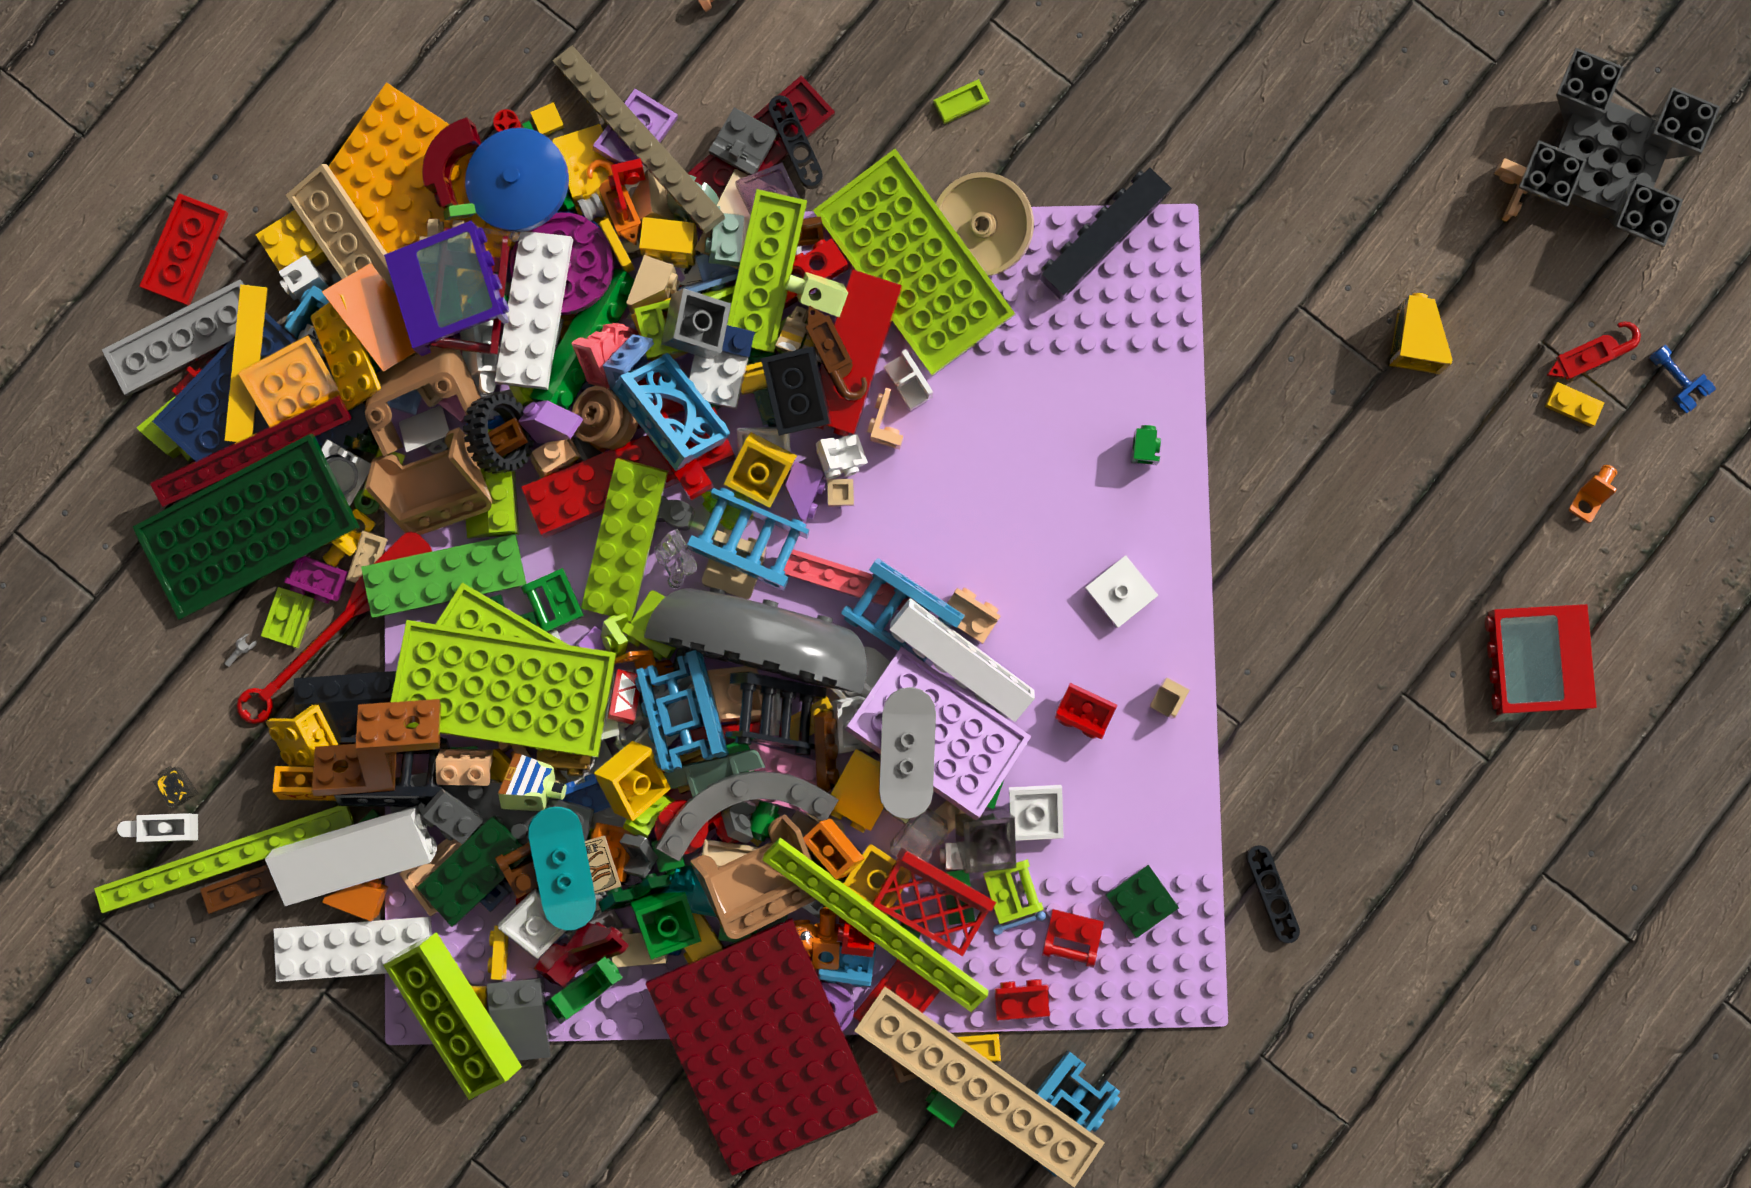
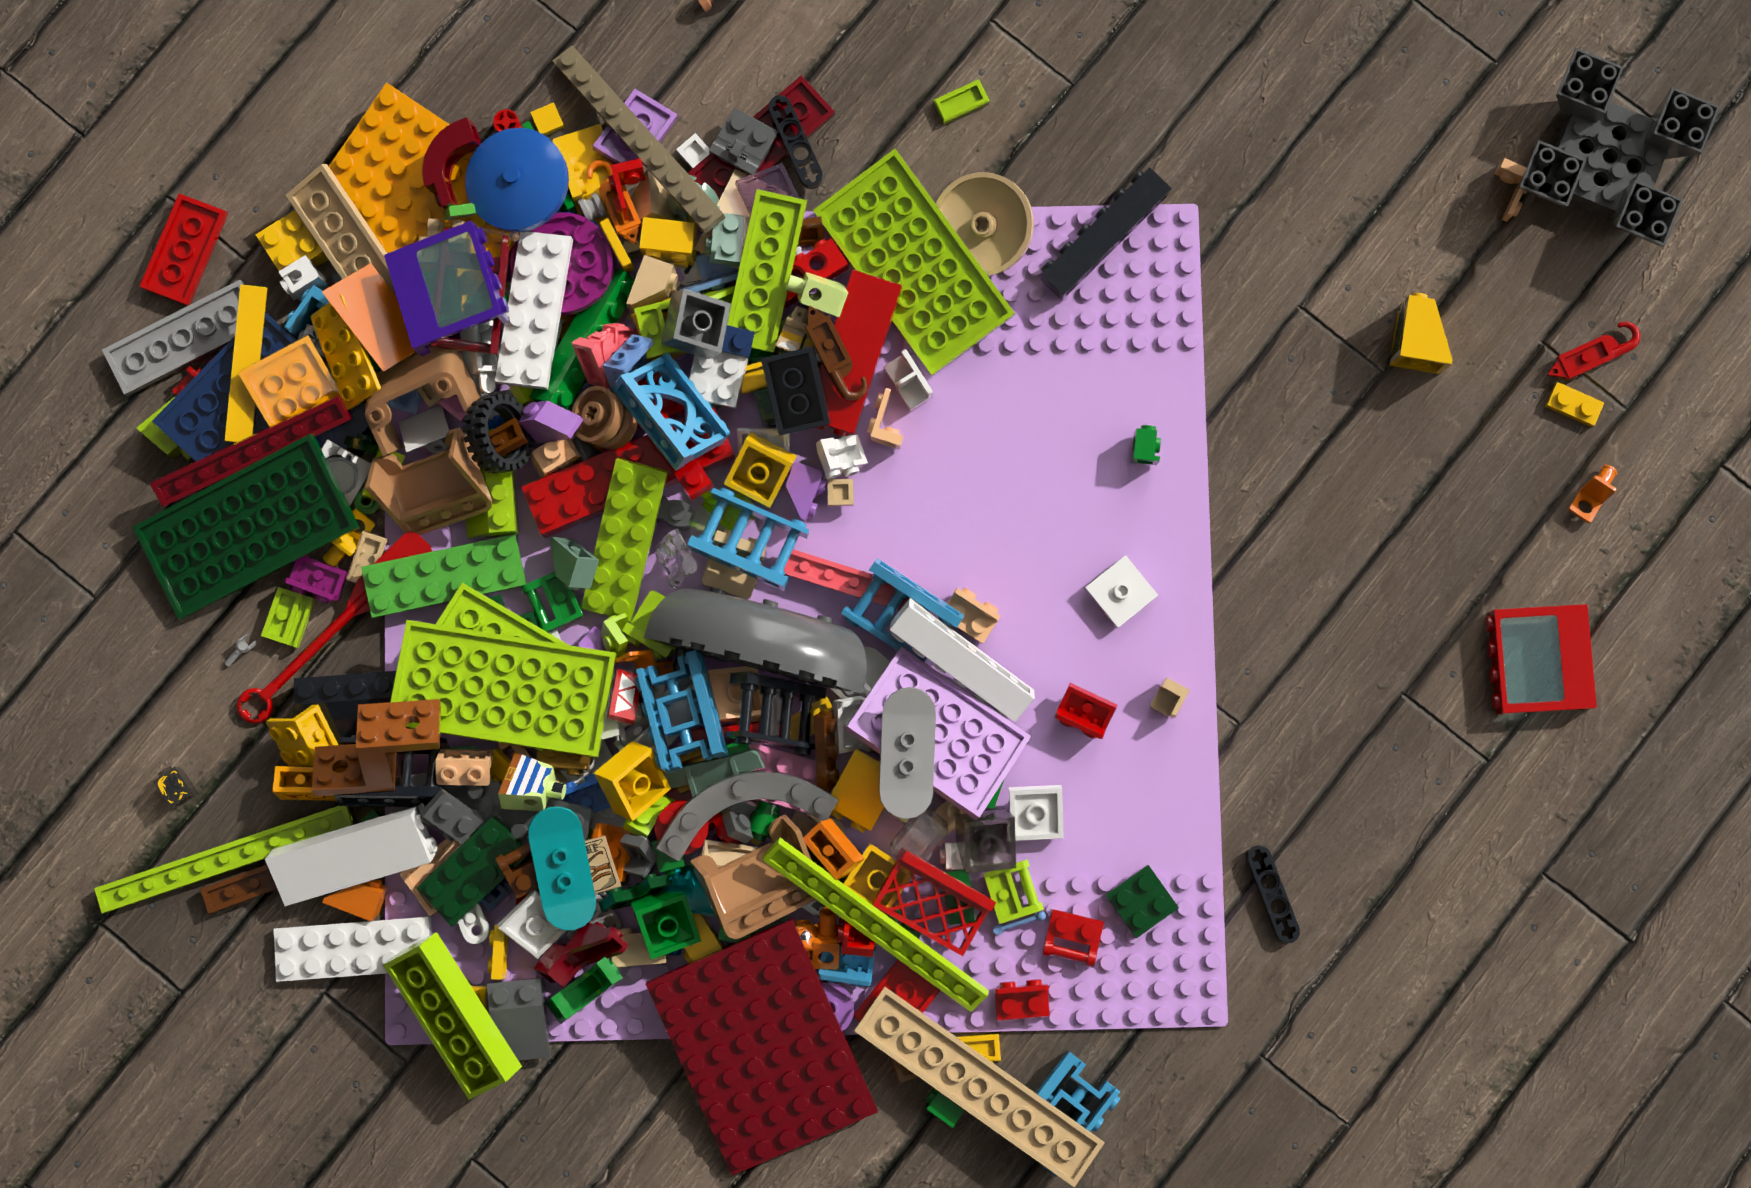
(161, 828): white brick -> none
(473, 918): none -> white plate
(573, 563): none -> sand green slope
(693, 151): none -> white plate
(1703, 385): blue bar -> none

